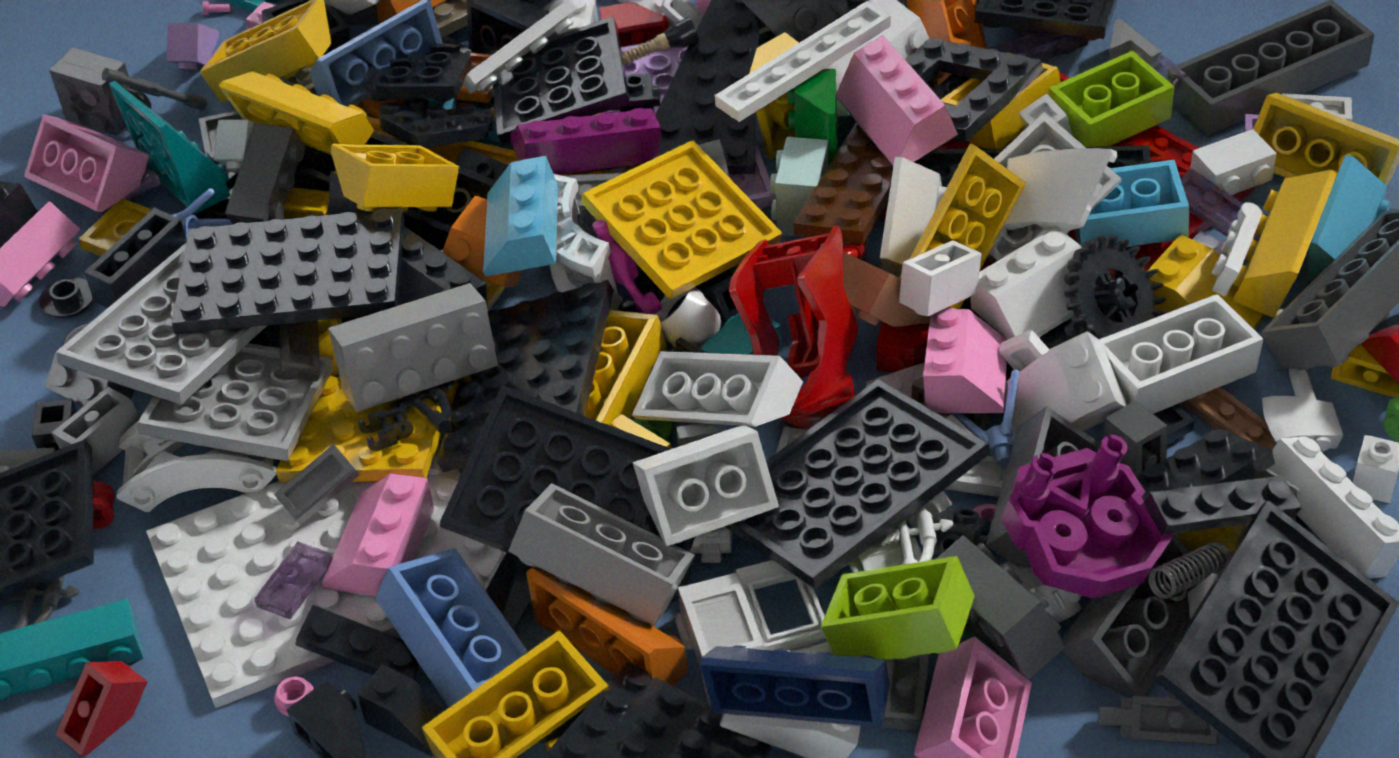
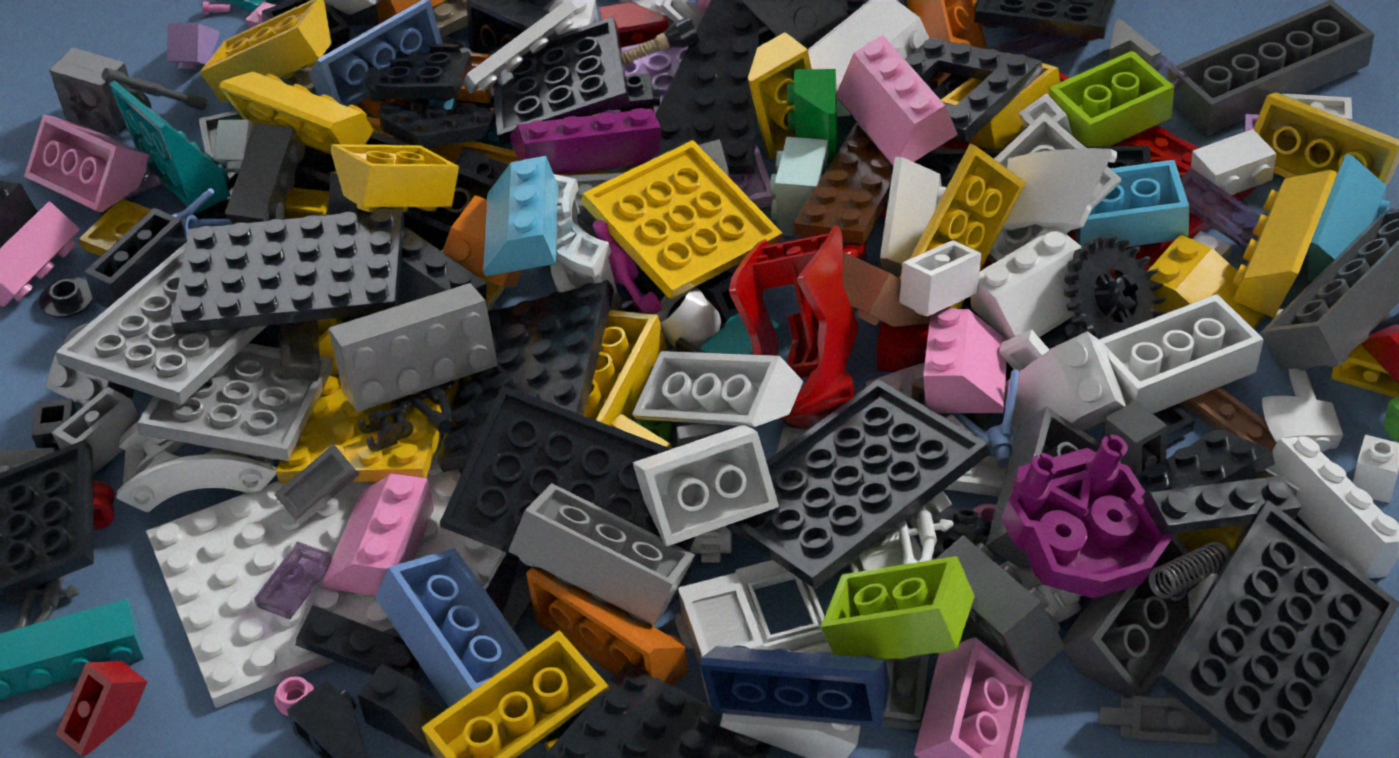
(802, 61): white plate -> none
(1236, 246): white plate -> none

